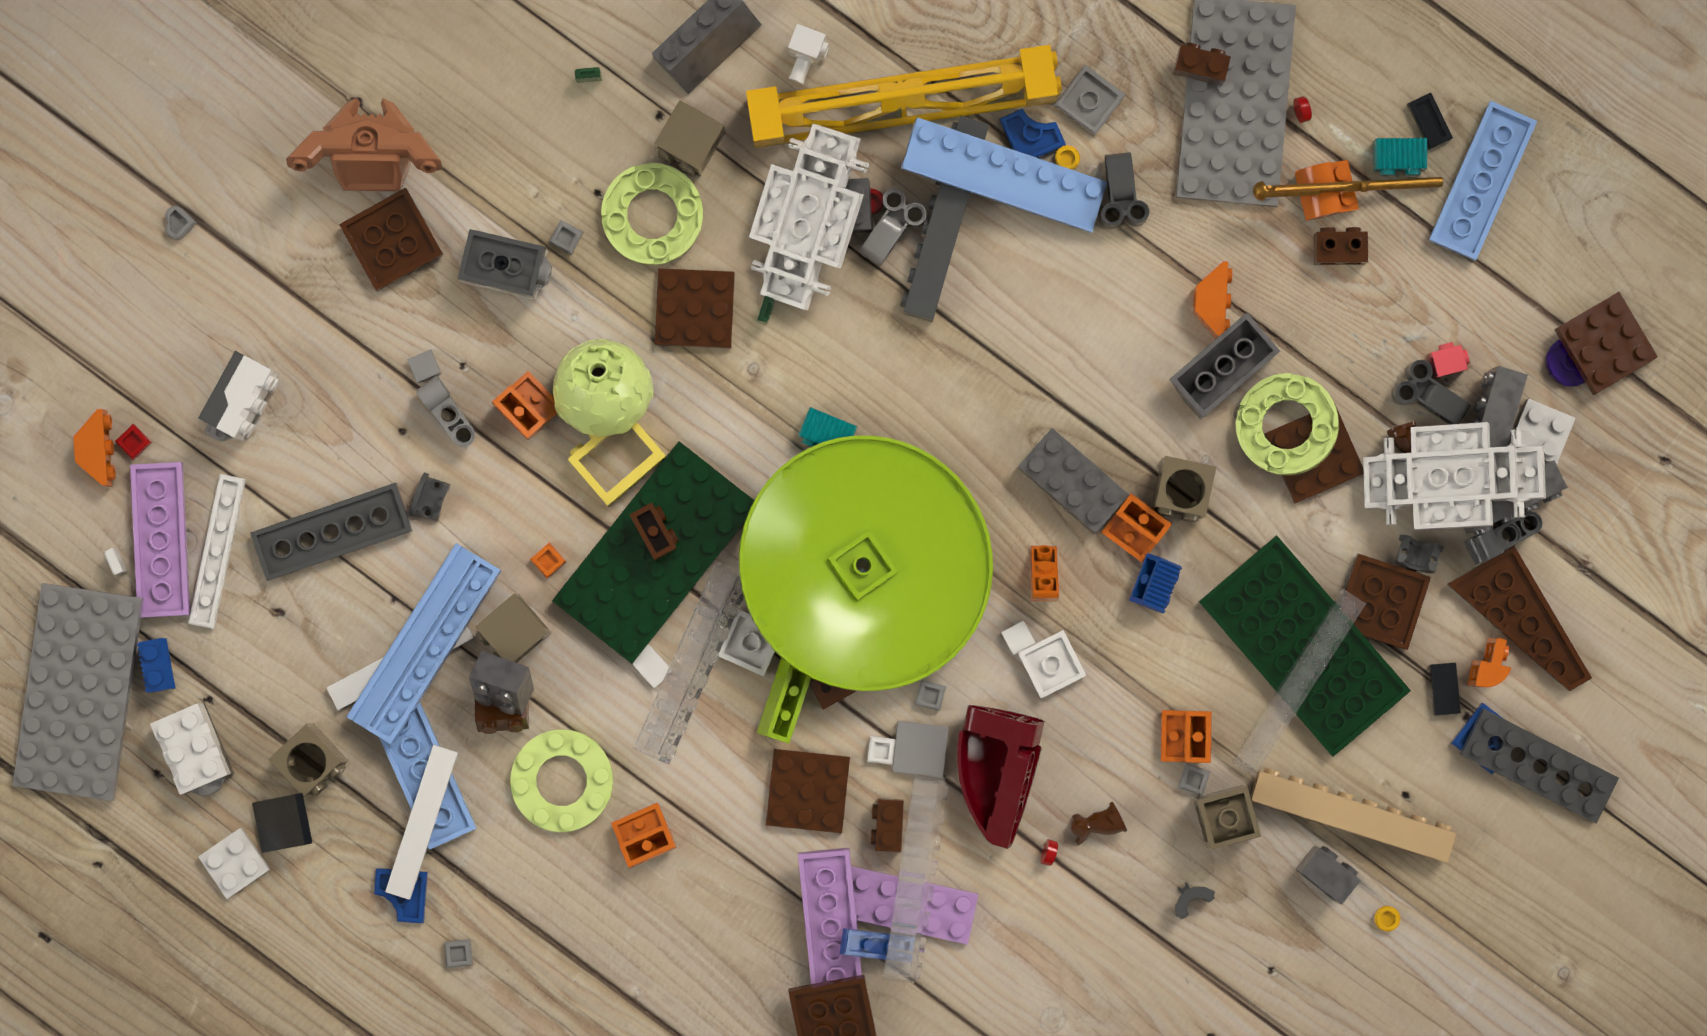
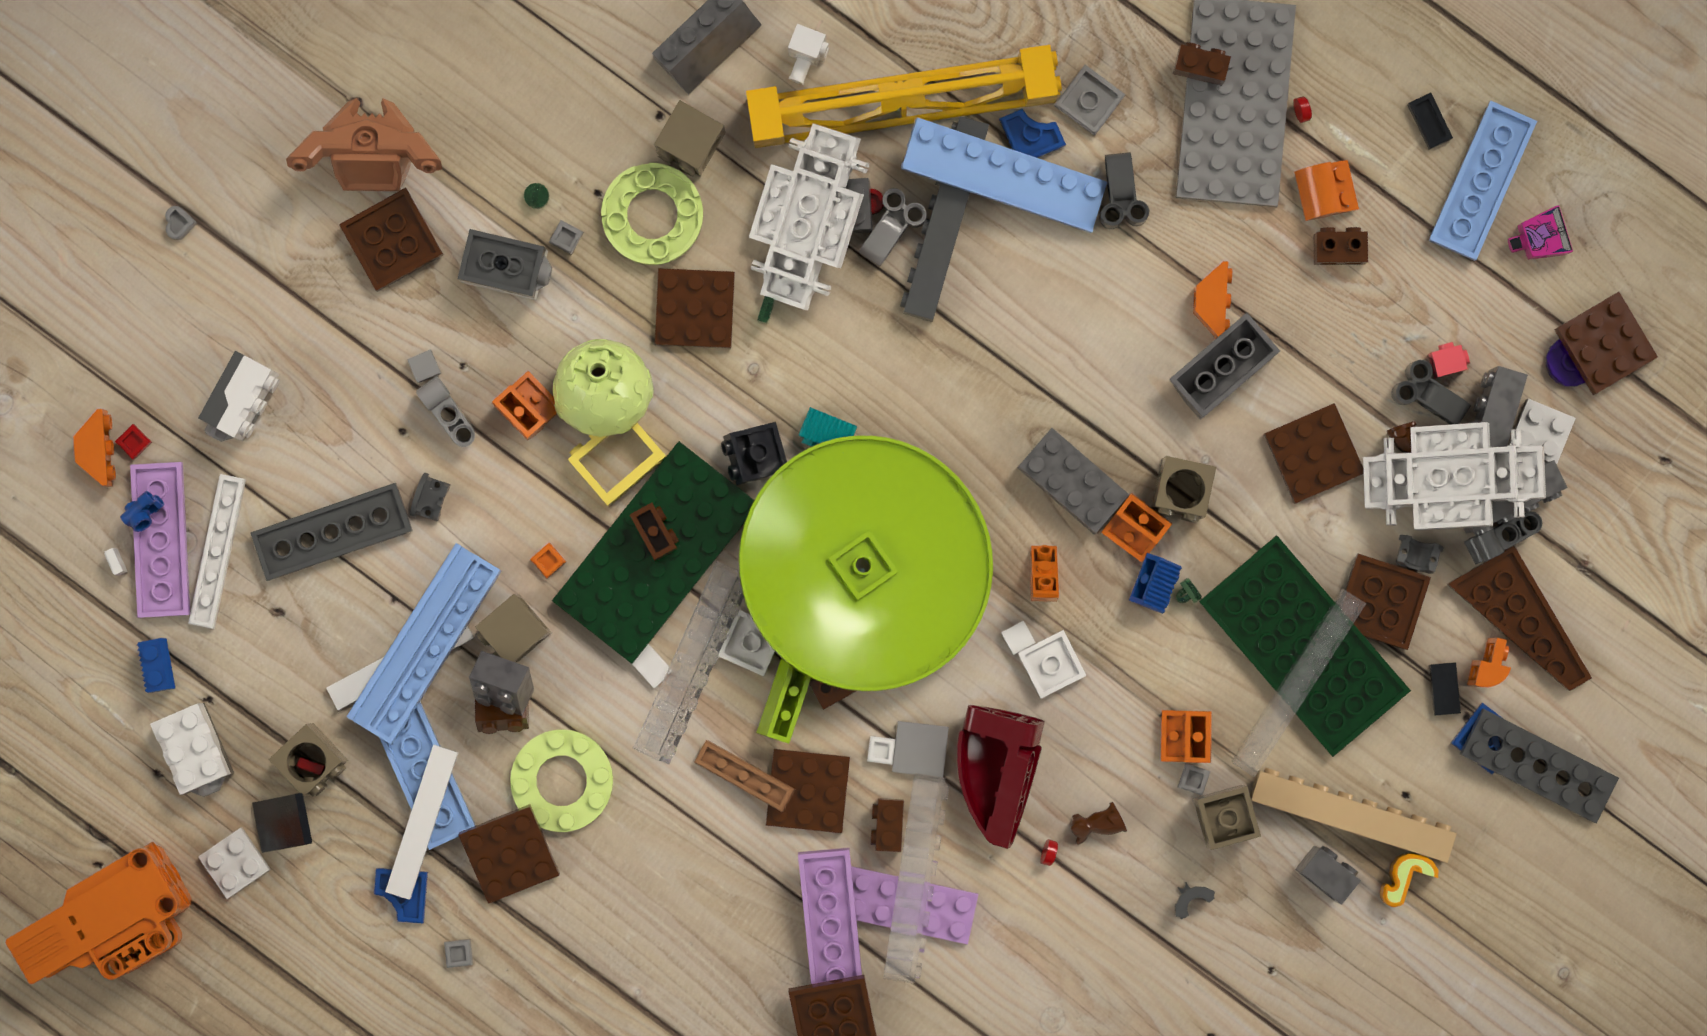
(78, 692): light grey plate -> none
(108, 918): none -> orange piece
(138, 512): none -> blue plate
(311, 765): none -> red tile
(509, 853): none -> reddish brown plate
(536, 195): none -> clear green tile
(588, 75): clear green tile -> none
(643, 835): orange brick -> none
(744, 775): none -> medium nougat tile
(753, 453): none -> black plate
(864, 944): blue tile -> none
(930, 695): light grey tile -> none
(1067, 157): yellow tile -> none
(1190, 589): none -> clear green tile
(1262, 191): pearl gold bar -> none
(1287, 388): yellowish green plate -> none
(1386, 918): yellow tile -> none
(1399, 155): teal brick -> none
(1401, 873): none -> light orange animal
(1542, 236): none -> torso

